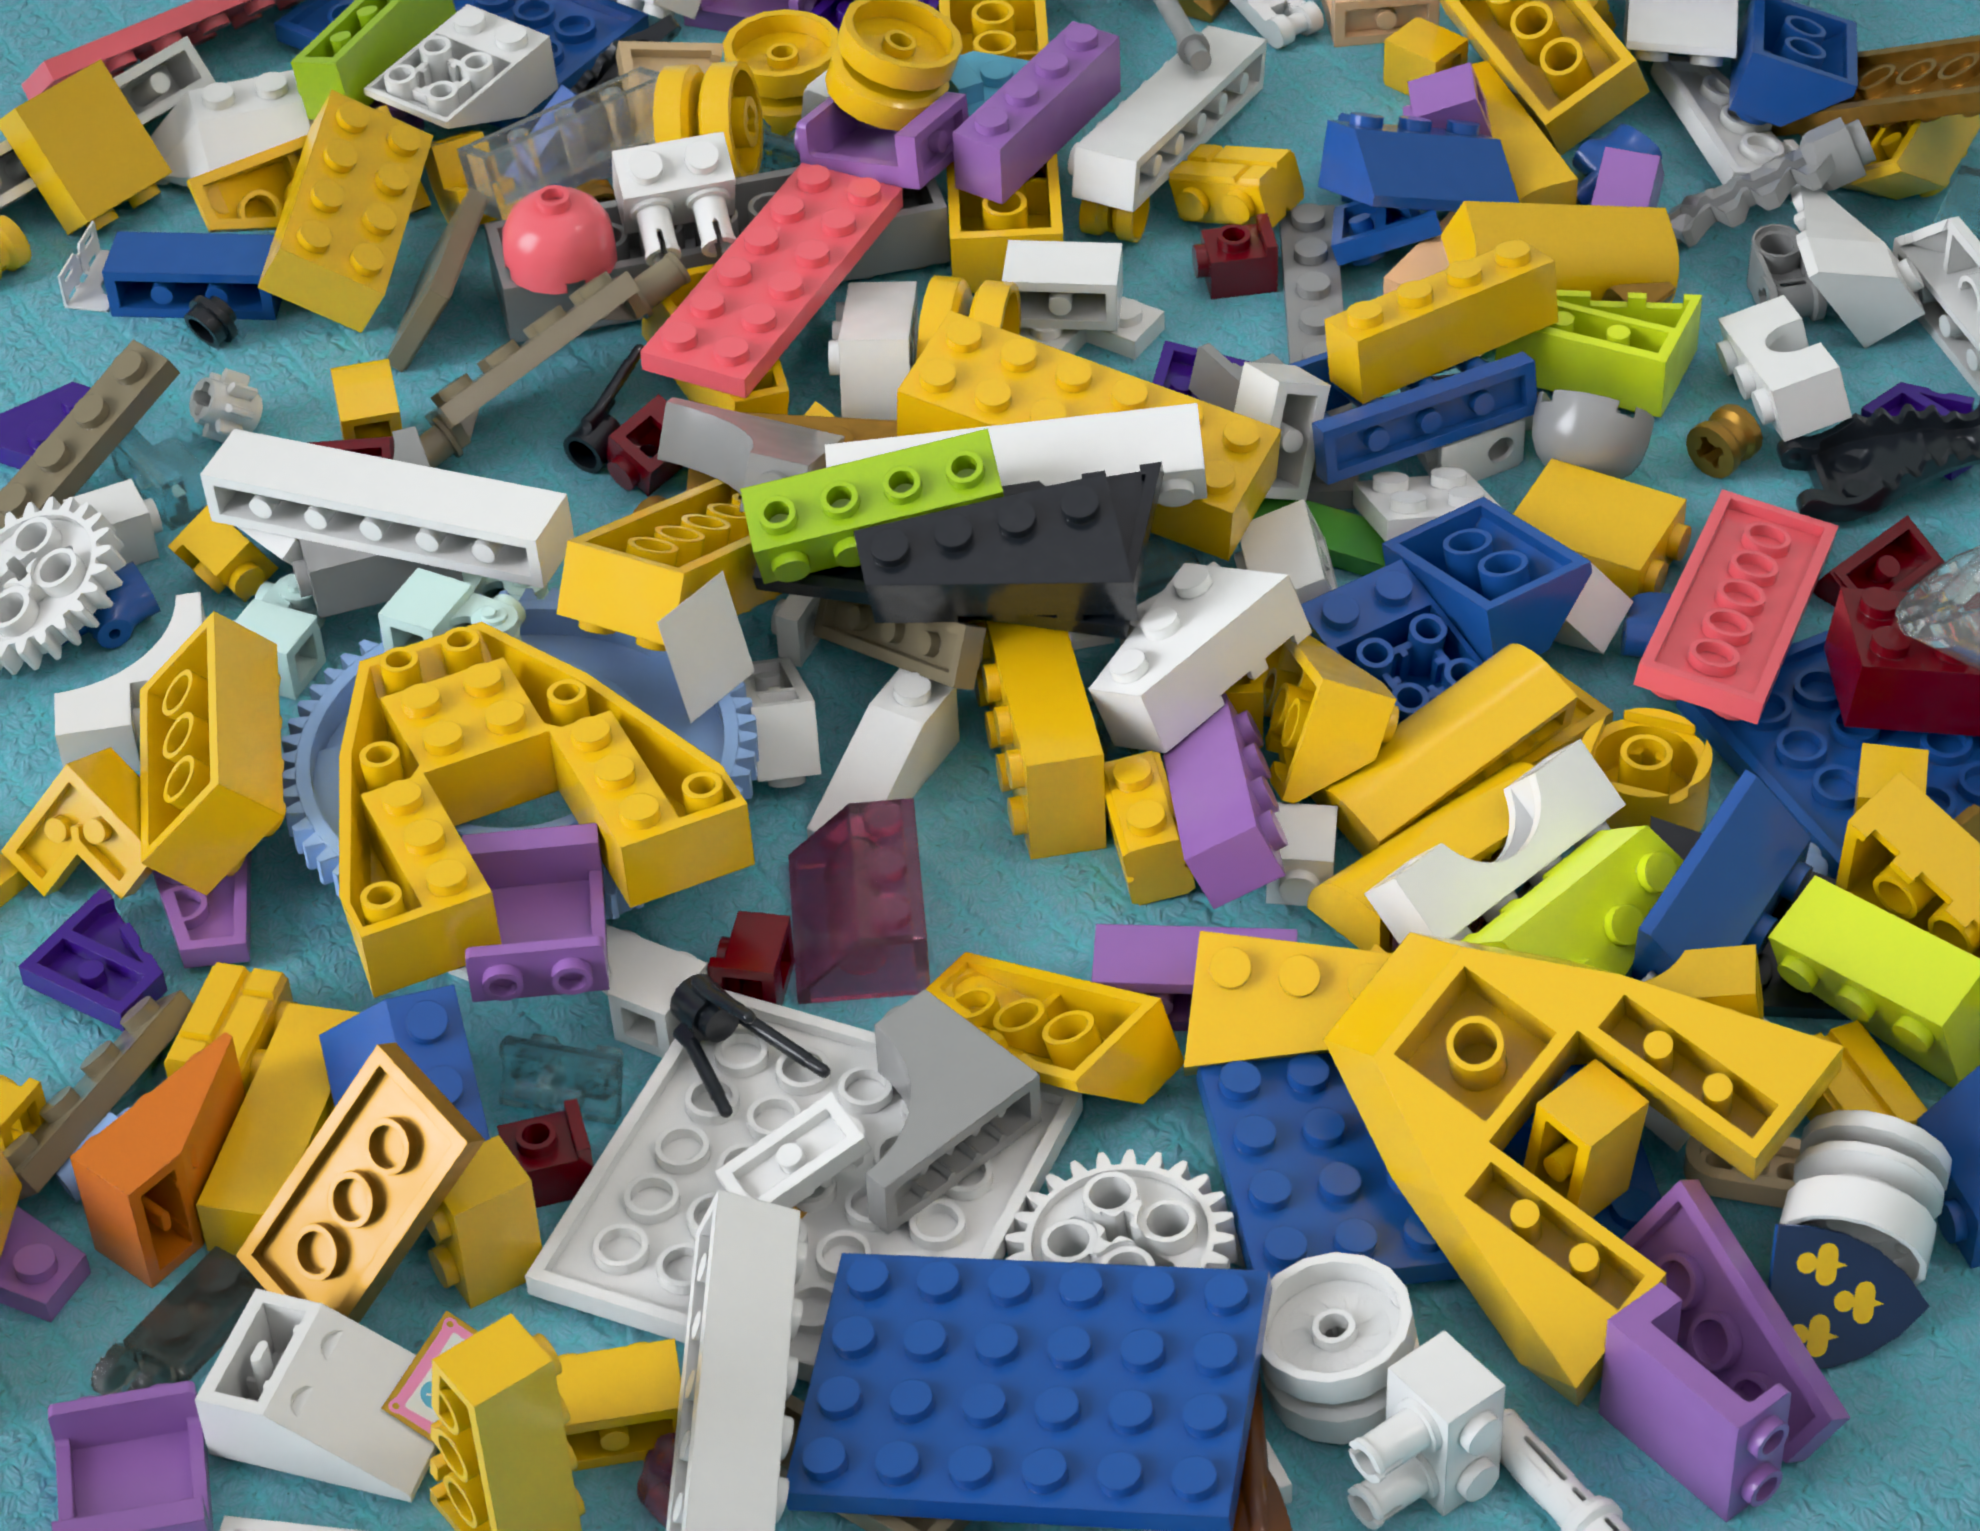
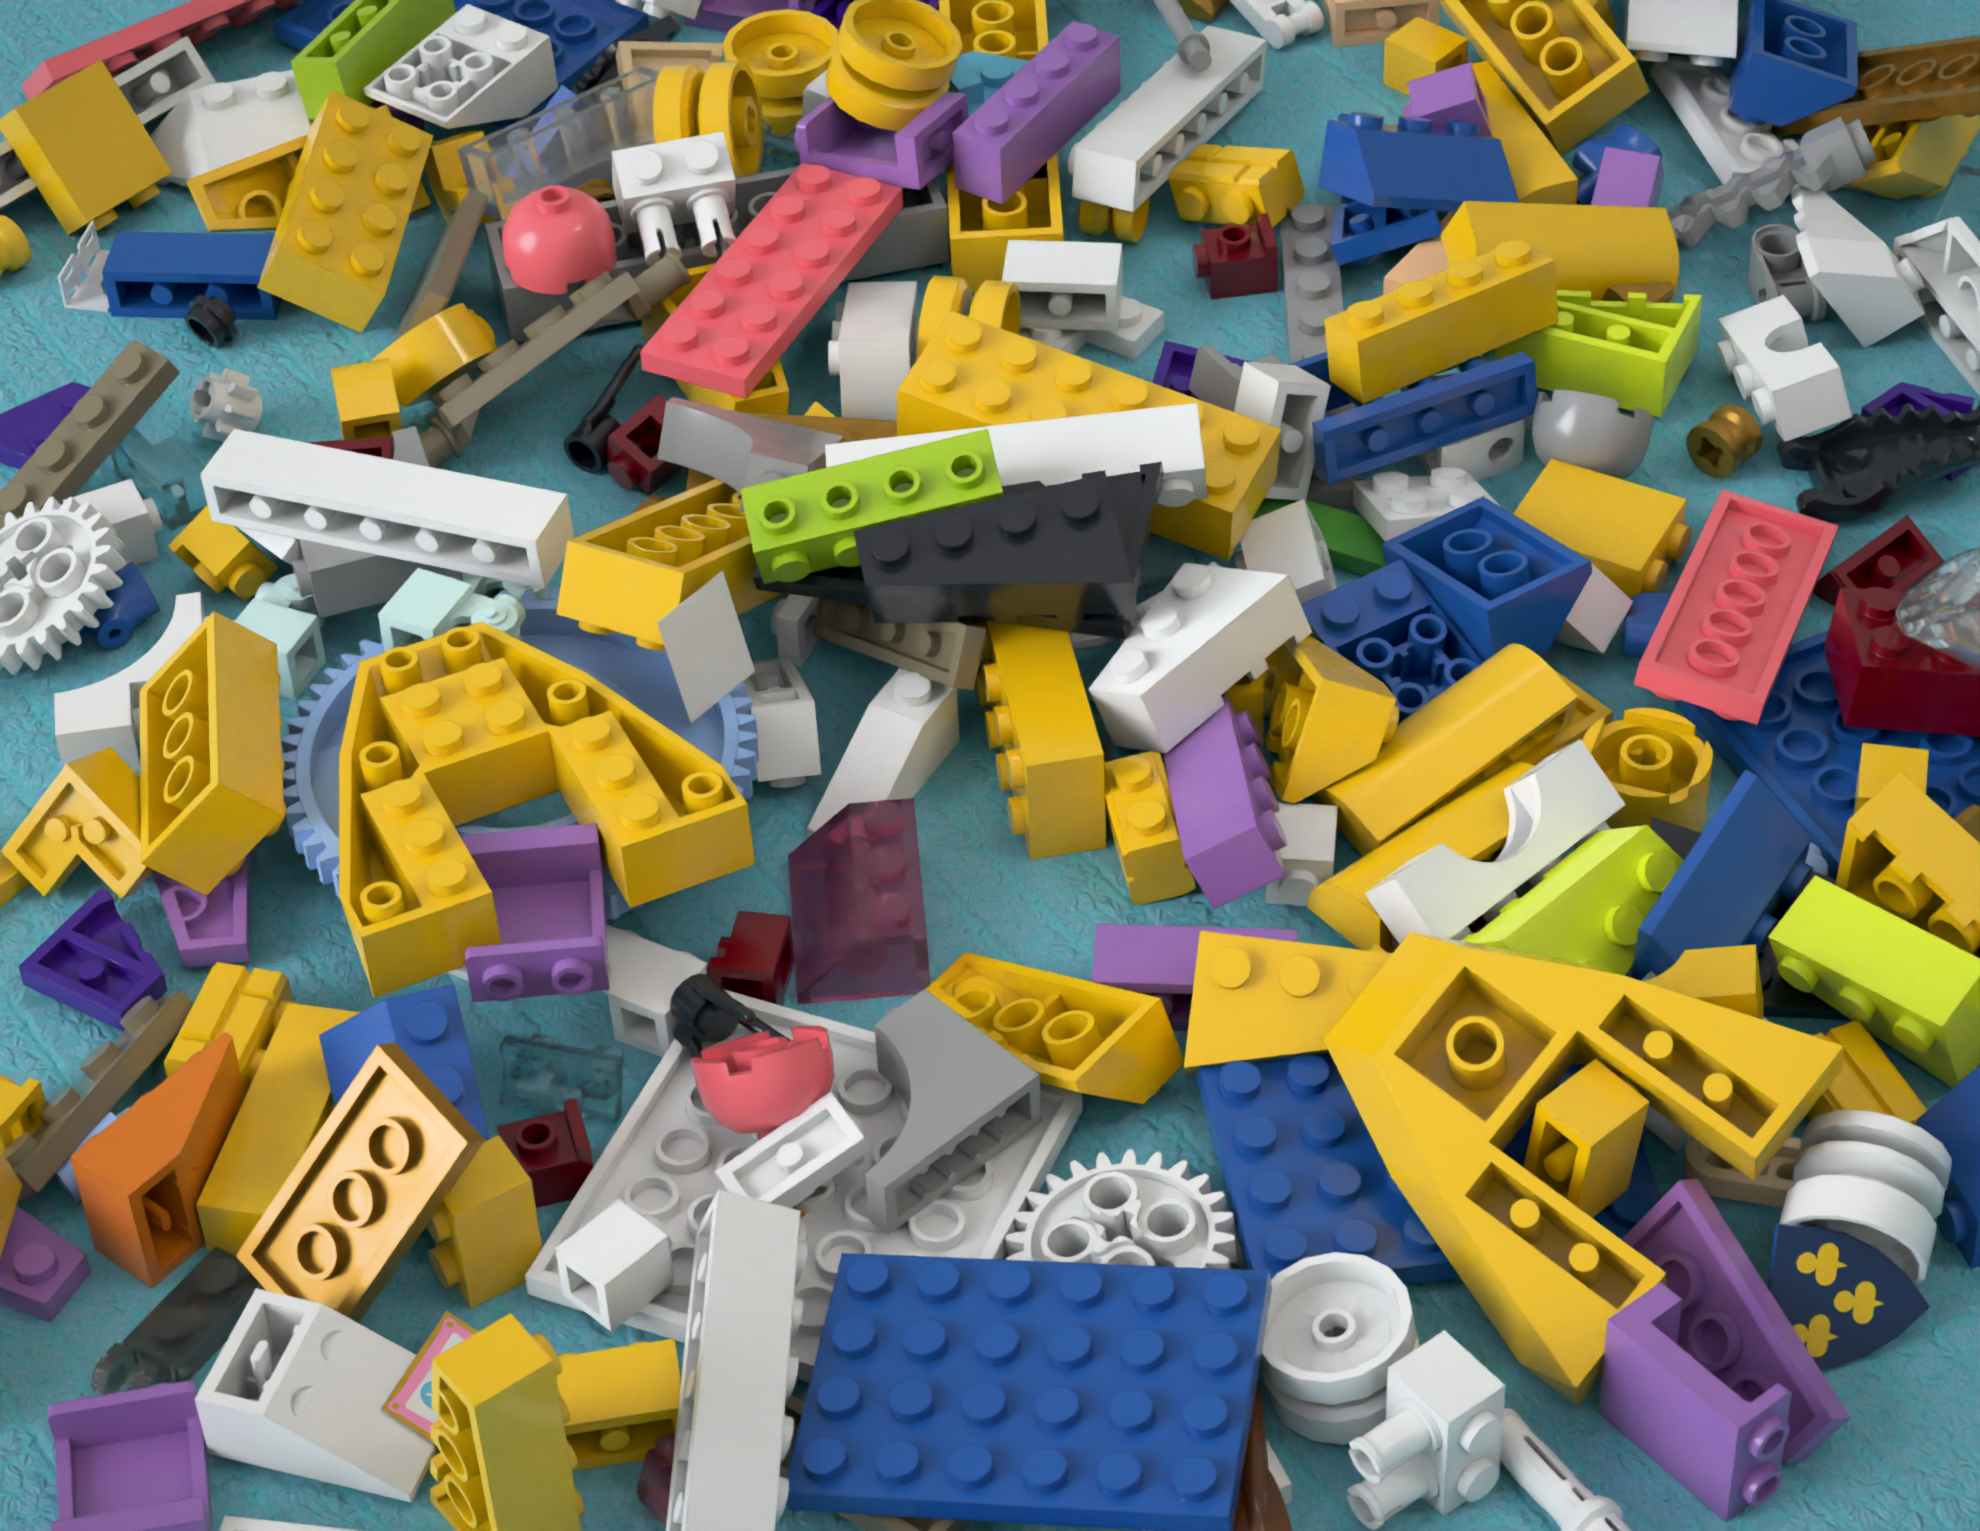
(437, 353): none -> yellow brick
(615, 1264): none -> white brick
(764, 1079): none -> coral cylinder

